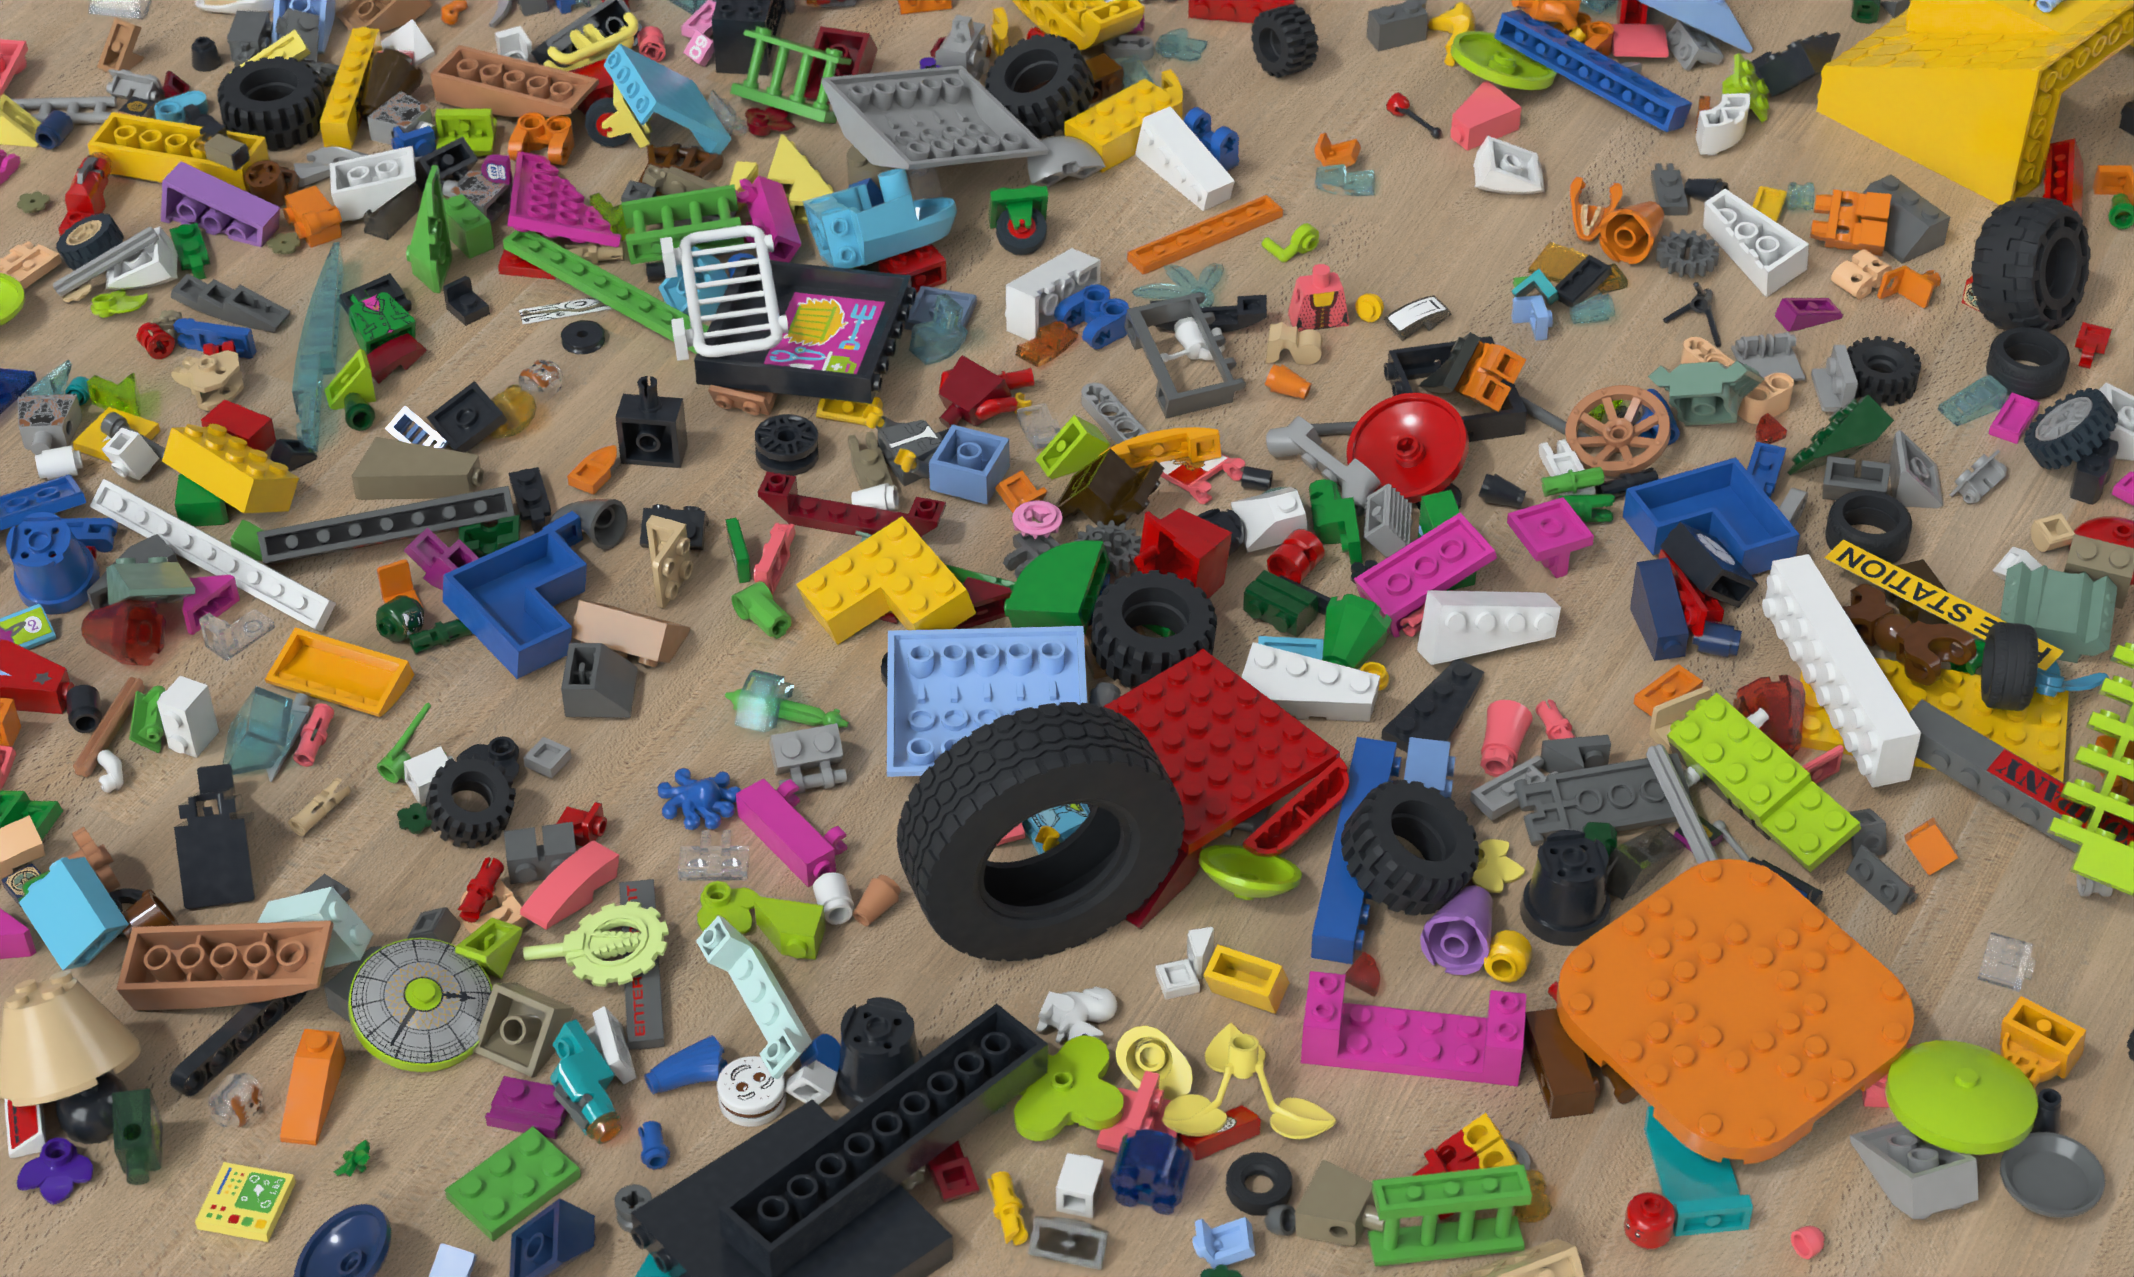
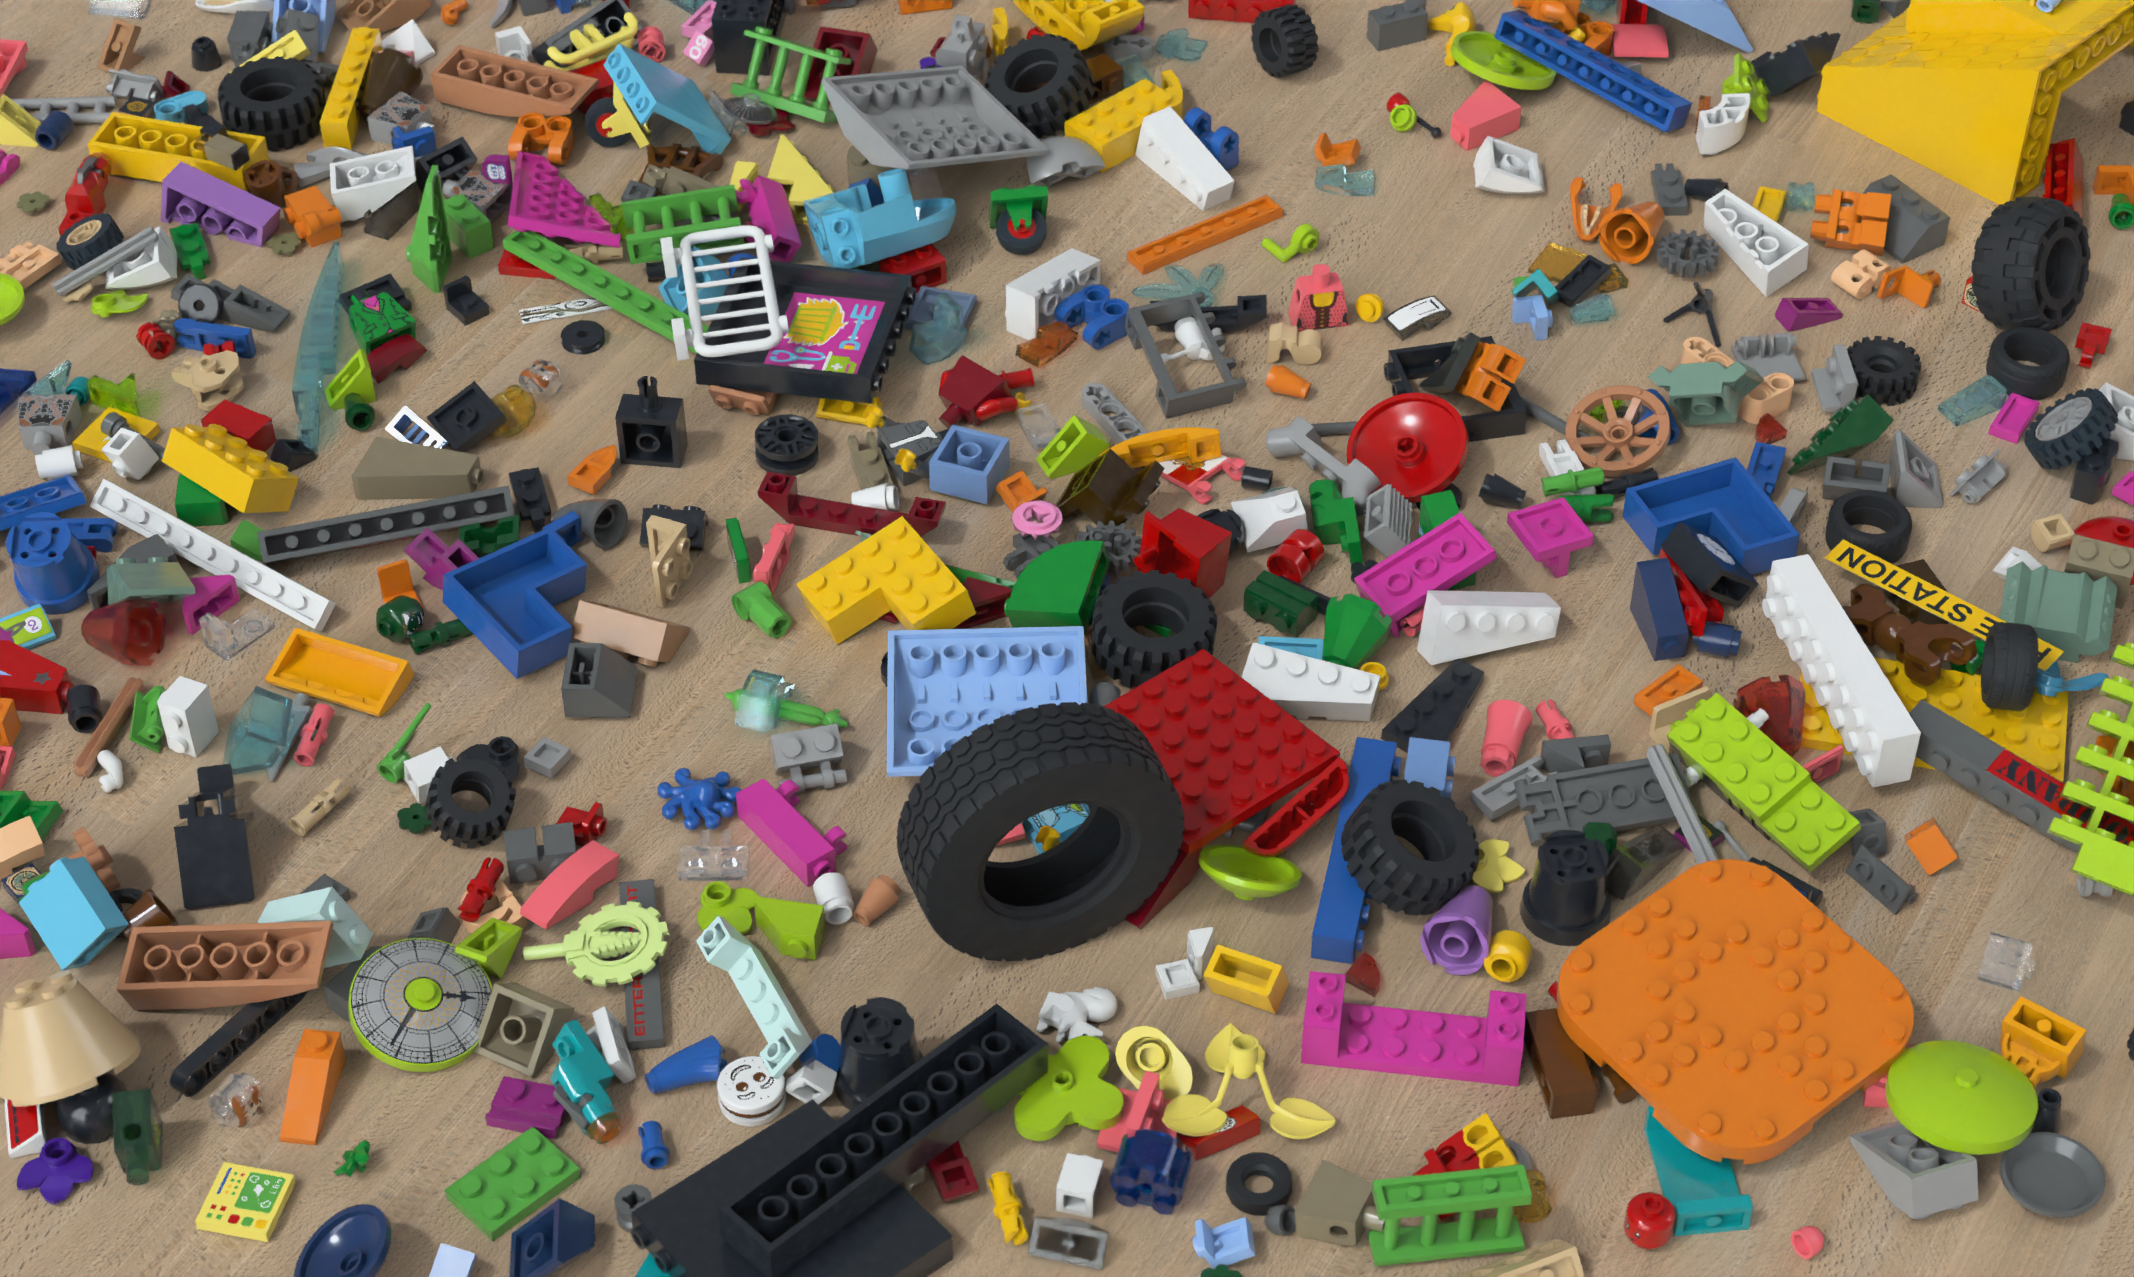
(212, 303): none -> piece
(474, 125): lime bracket -> none
(749, 109): none -> dish
(1403, 118): none -> lime plate
(1692, 44): light grey bracket -> none

